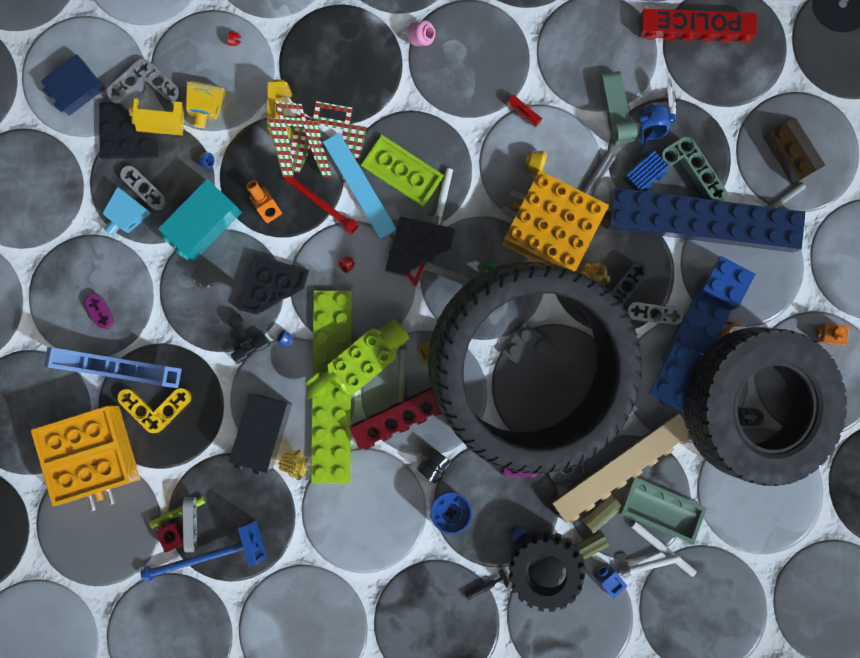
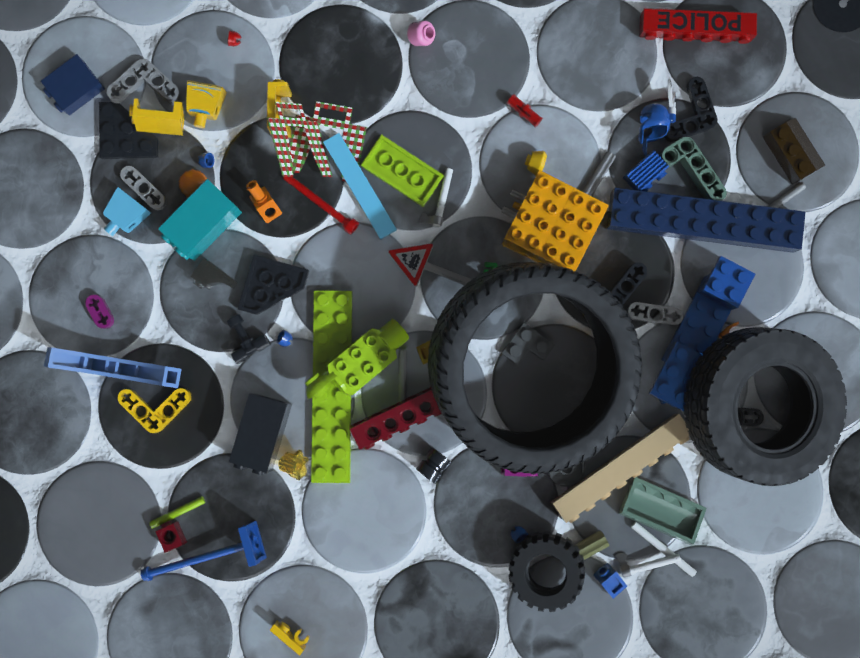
(86, 456): light orange piece -> none
(190, 524): light grey beam -> none
(191, 181): none -> orange hair
(283, 632): none -> yellow plate
(346, 264): red hinge -> none
(417, 244): black plate -> none
(460, 519): blue wheel -> none
(486, 586): black piece -> none
(597, 272): clear yellow piece -> none
(602, 513): olive axle -> none
(620, 126): sand green beam -> none
(700, 113): none -> black beam
(832, 334): orange brick -> none

